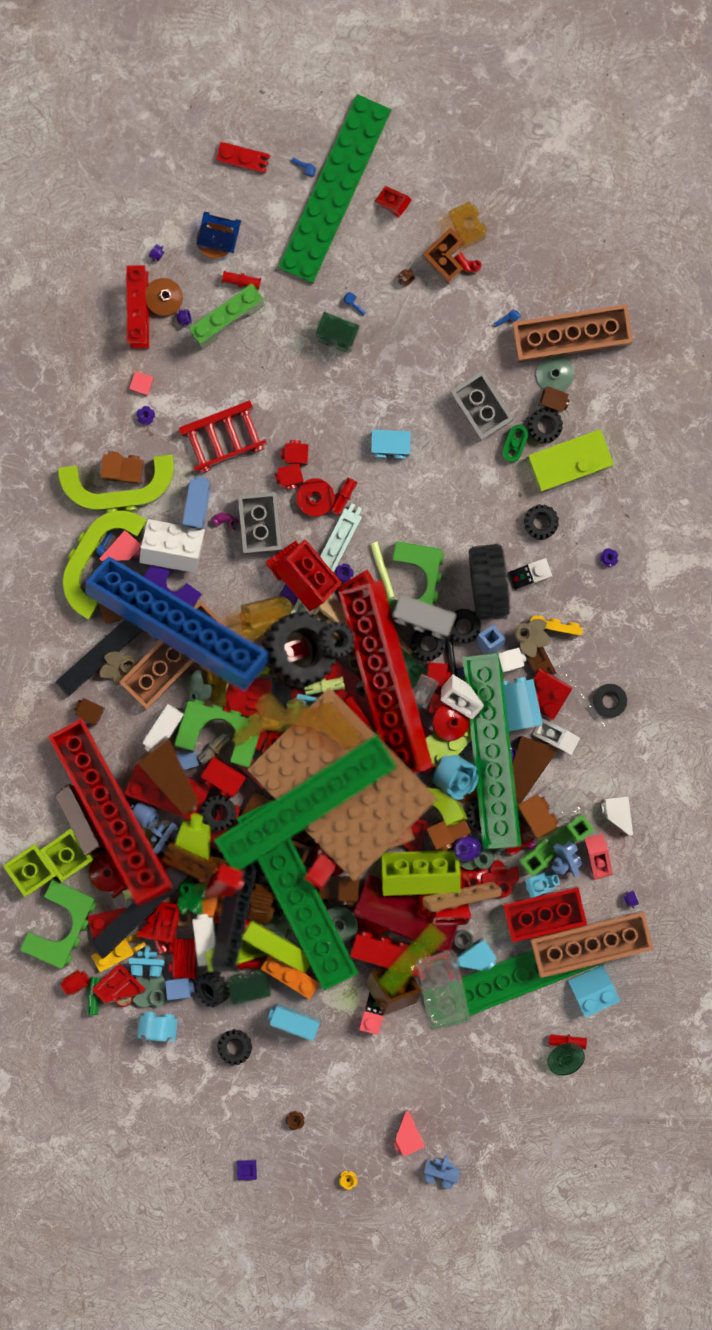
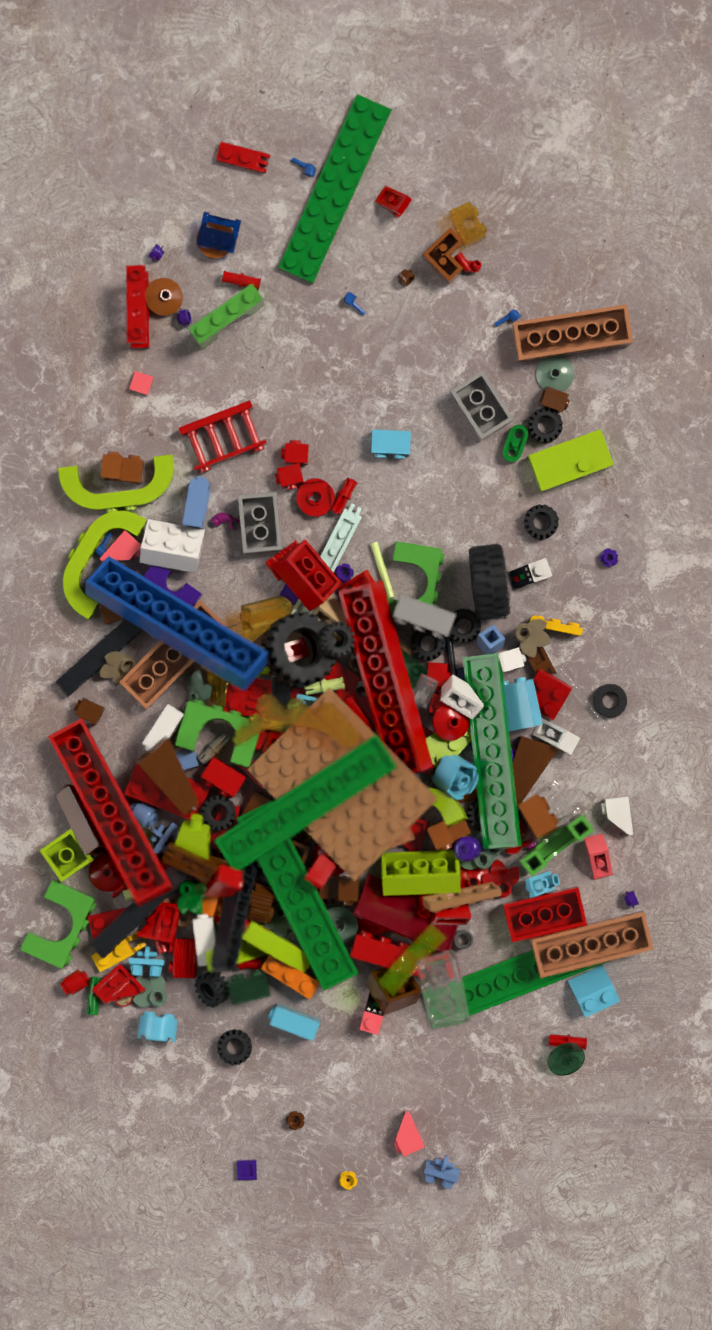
(29, 870): lime brick -> none
(145, 420): dark purple plate -> none
(179, 988): medium blue brick -> none
(337, 332): clear green brick -> none
(477, 956): medium azure slope -> none
(565, 861): medium blue hips -> none

